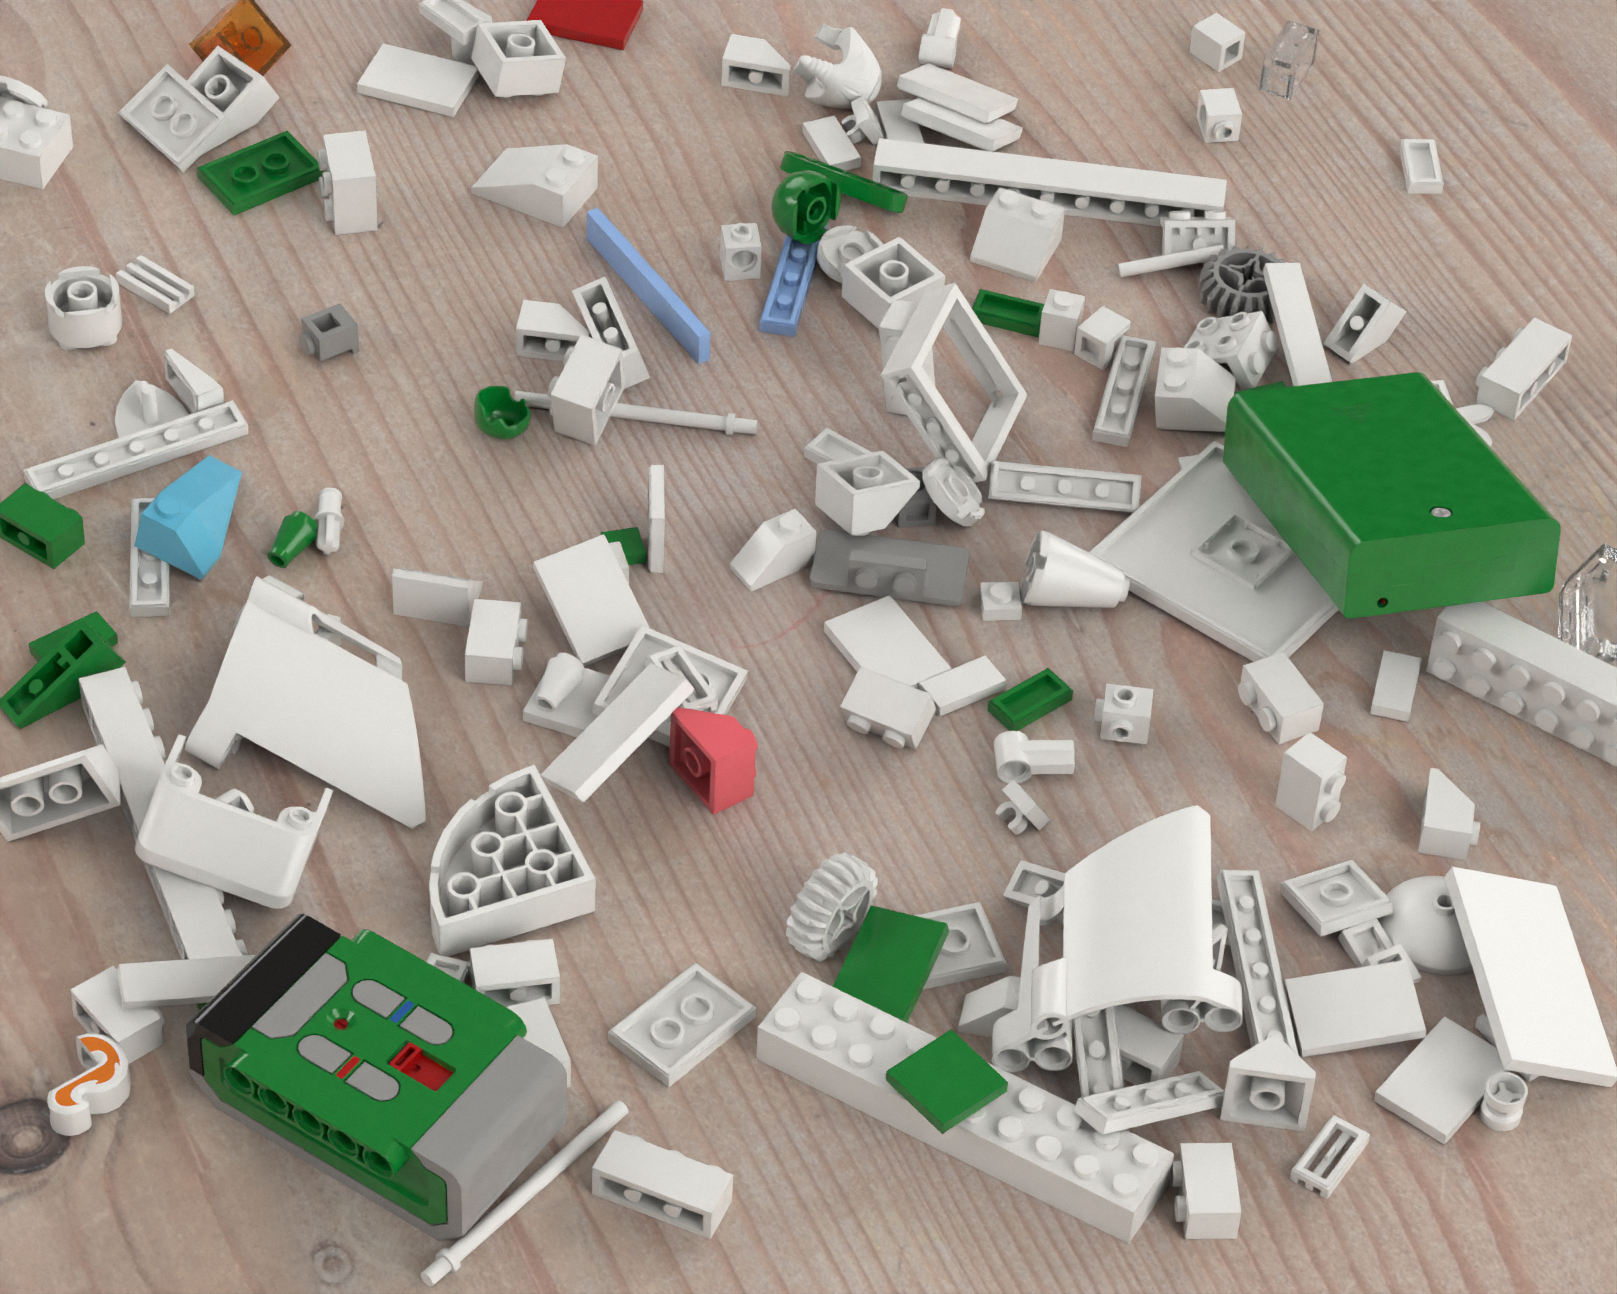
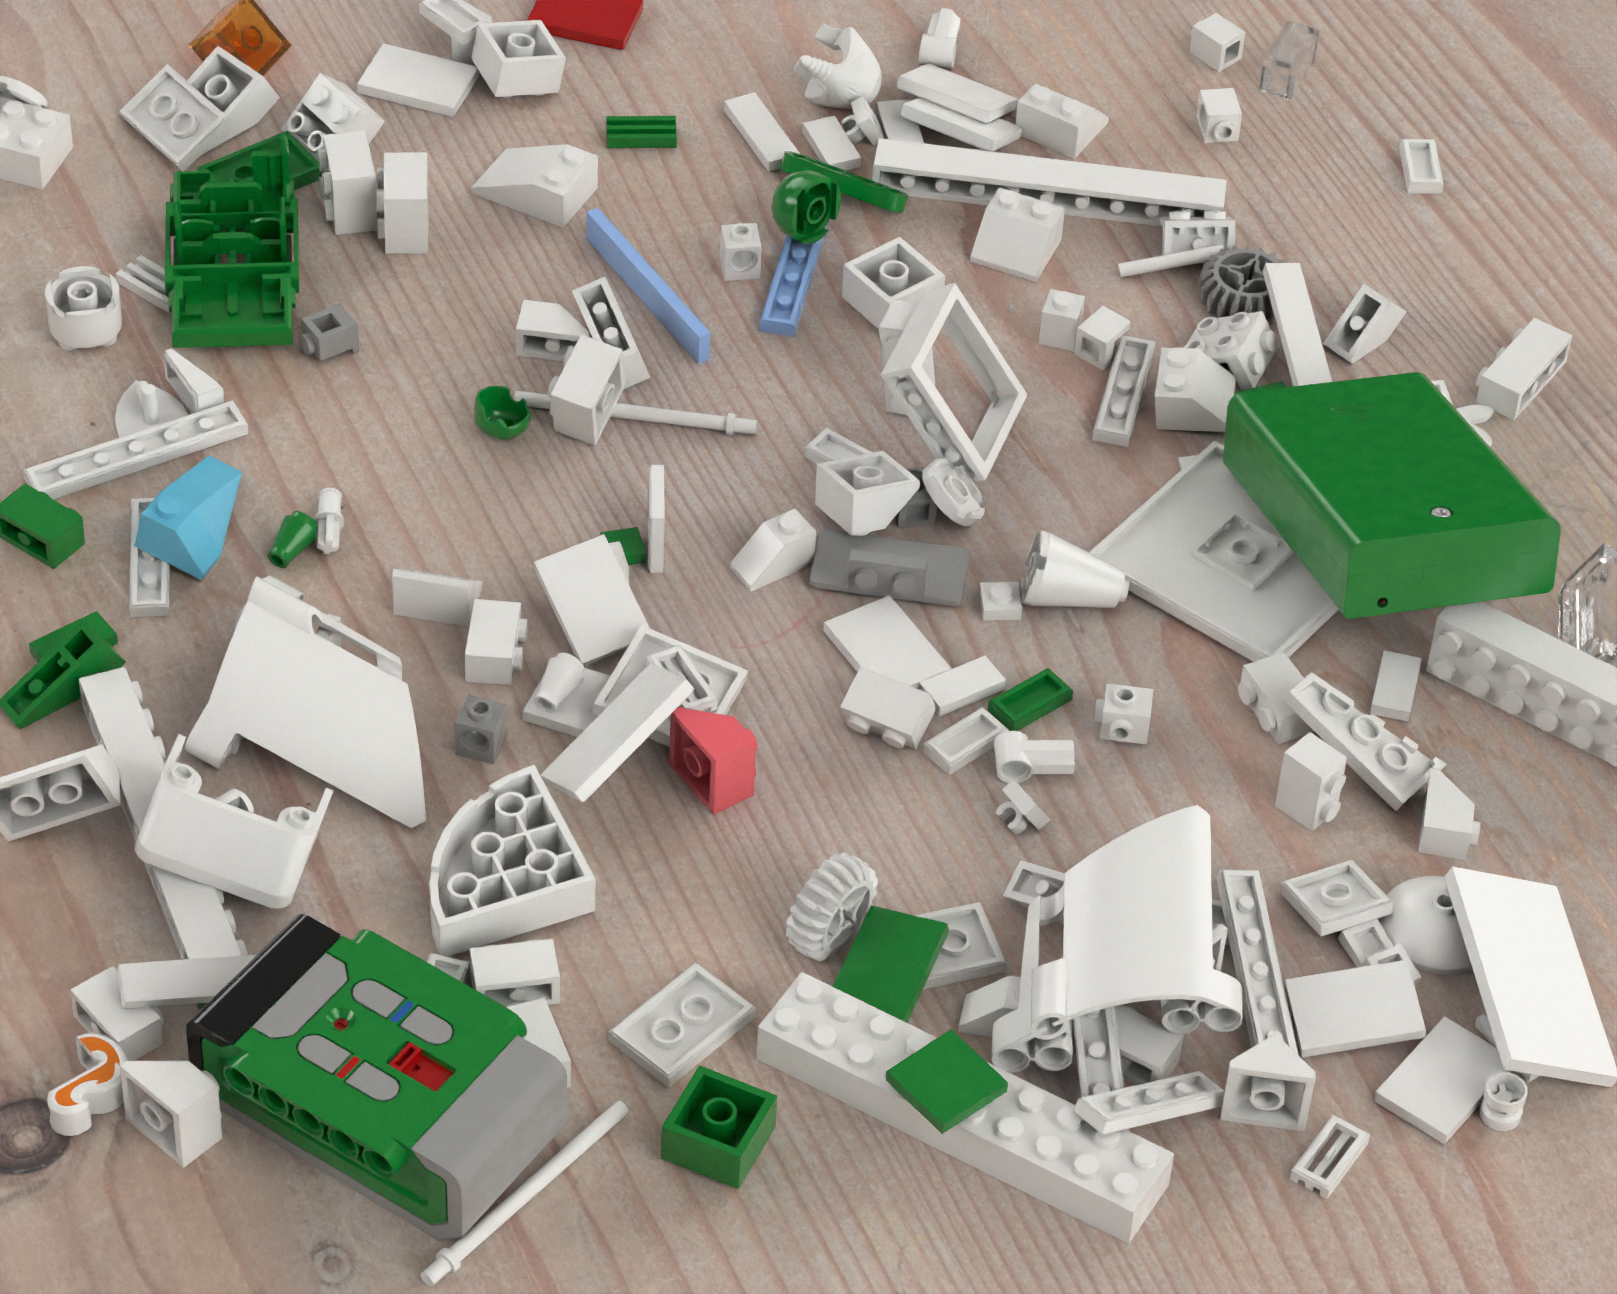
(173, 1106): none -> white slope
(233, 300): none -> green piece
(330, 109): none -> white slope
(403, 203): none -> white brick
(481, 729): none -> light grey brick
(641, 131): none -> green tile
(662, 1184): white brick -> none
(718, 1127): none -> green brick
(755, 66): white slope -> none
(759, 129): none -> white tile
(841, 246): white tile -> none
(964, 741): none -> white tile
(1008, 312): green tile -> none
(1058, 121): none -> white slope
(1064, 486): white tile -> none
(1207, 1191): white brick -> none
(1375, 754): none -> white wing

